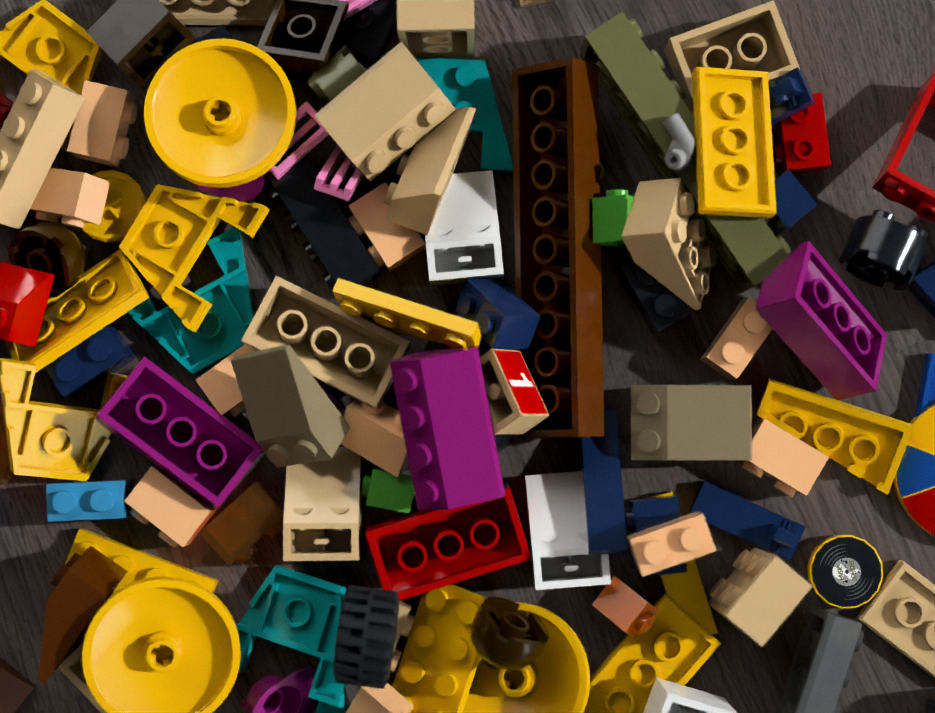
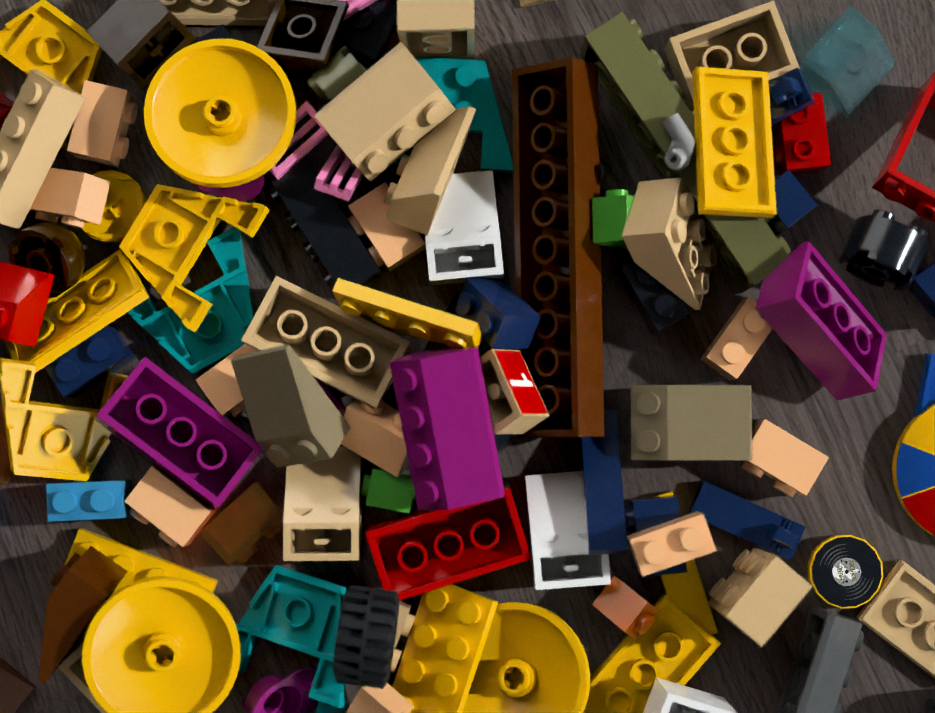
(506, 636): dark brown cylinder -> none
(847, 61): none -> clear light blue slope
(850, 435): yellow wing -> none

